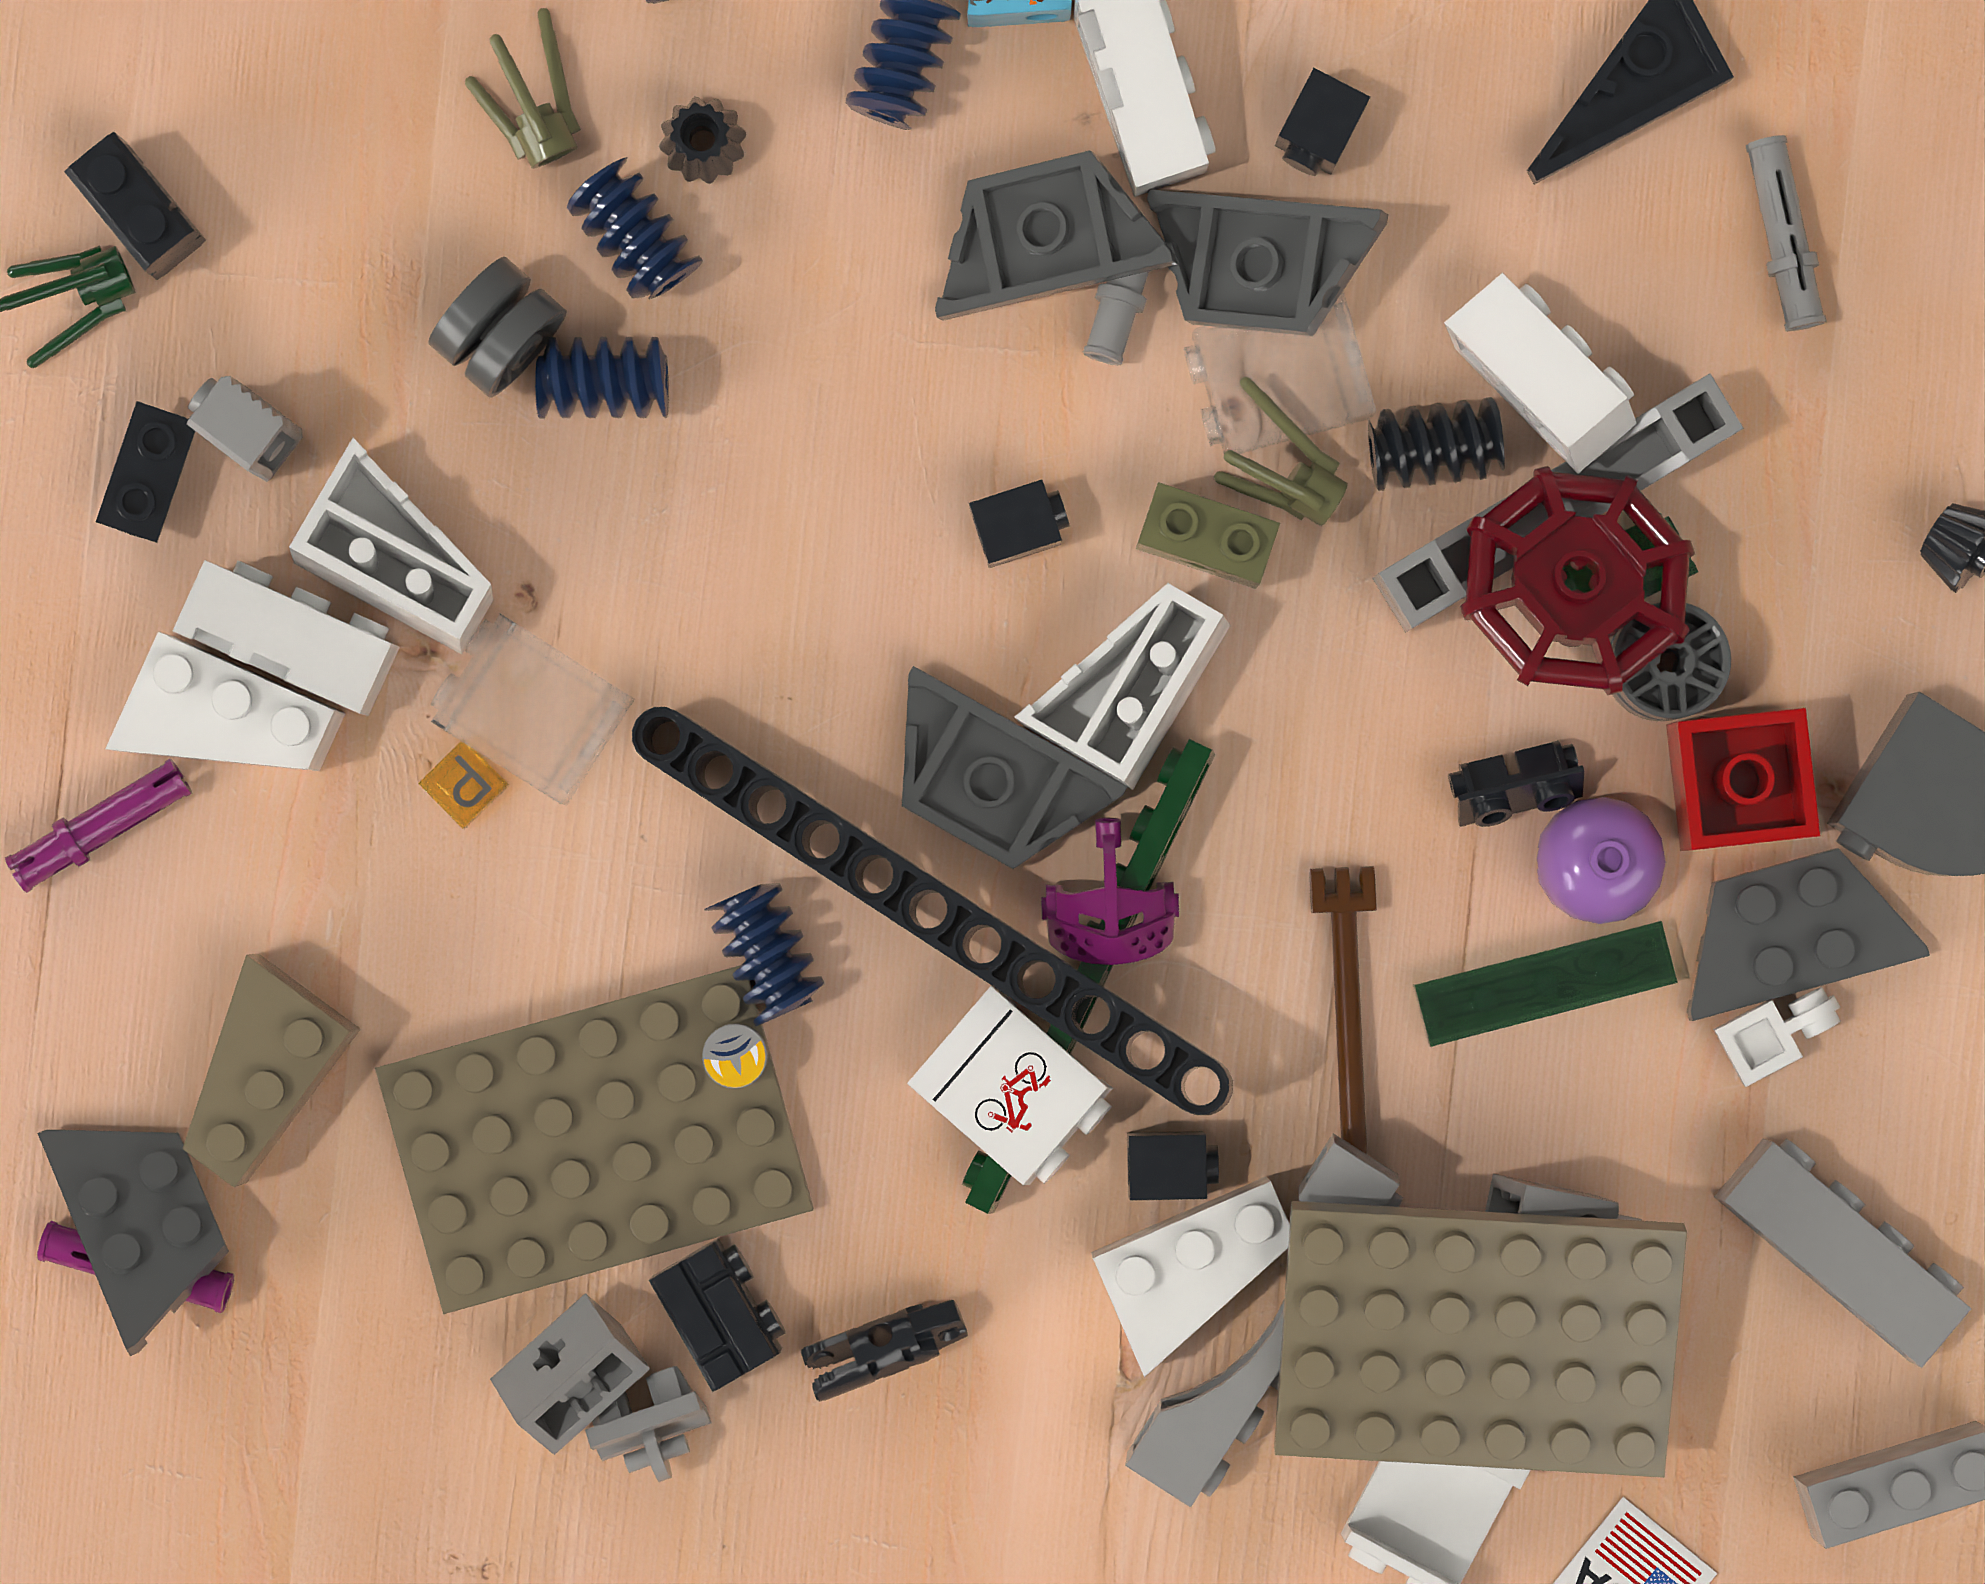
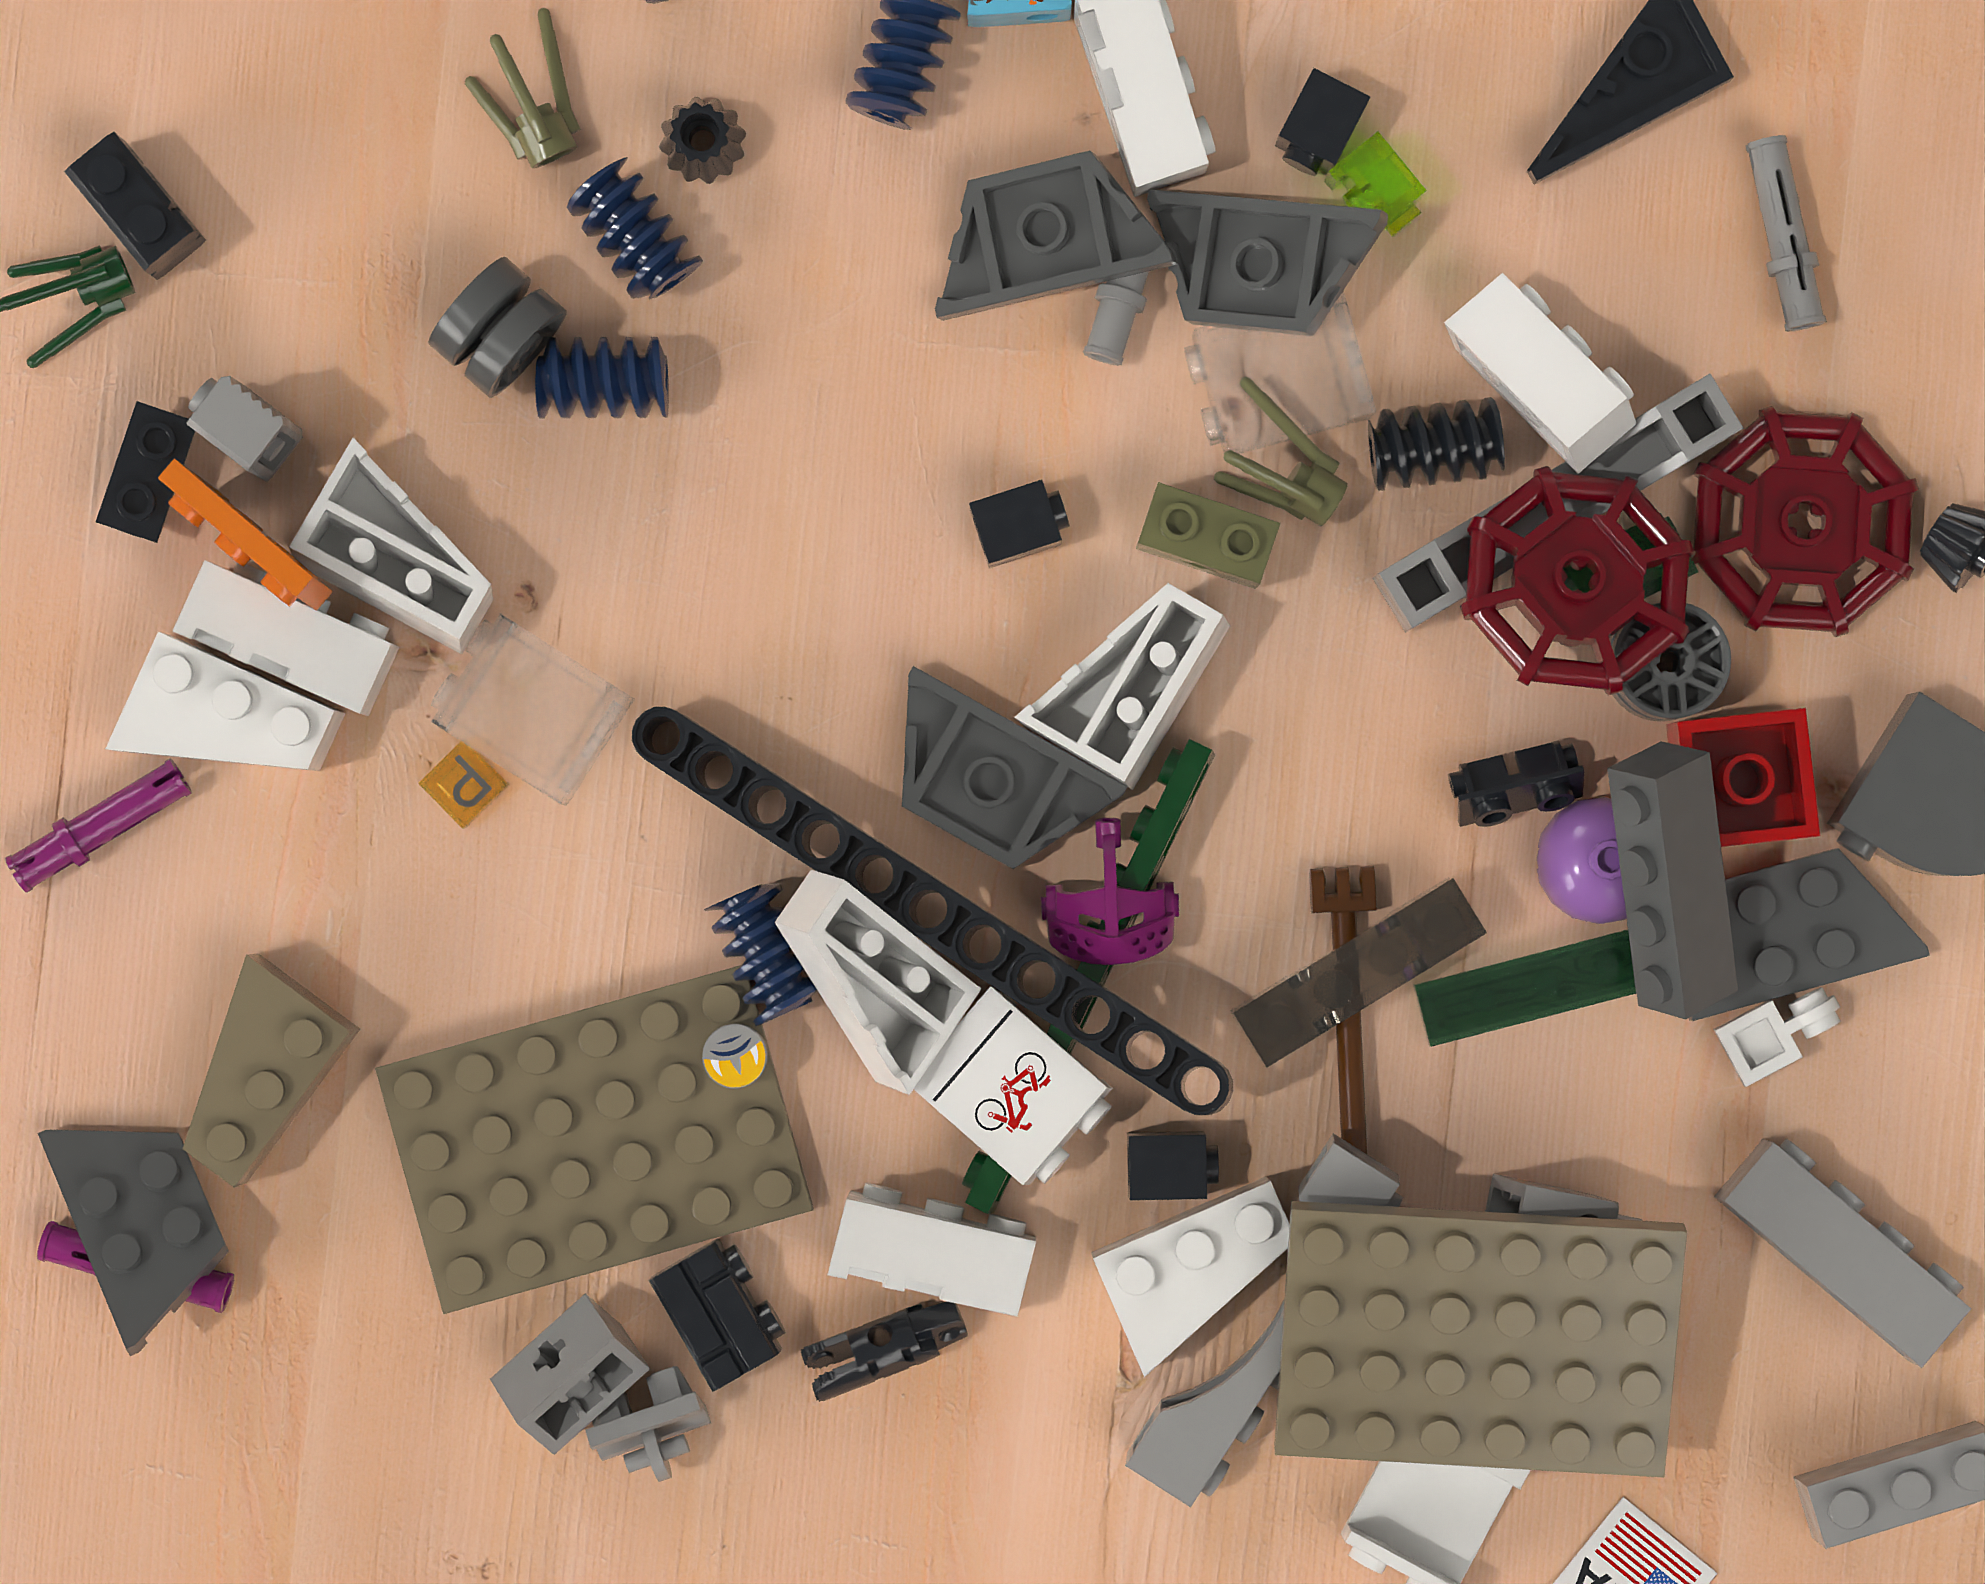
(242, 537): none -> orange wing
(876, 978): none -> white wedge
(933, 1250): none -> white wedge
(1358, 972): none -> clear smoke arch
(1379, 181): none -> clear neon green brick
(1673, 879): none -> dark grey brick
(1774, 544): none -> dark red plate

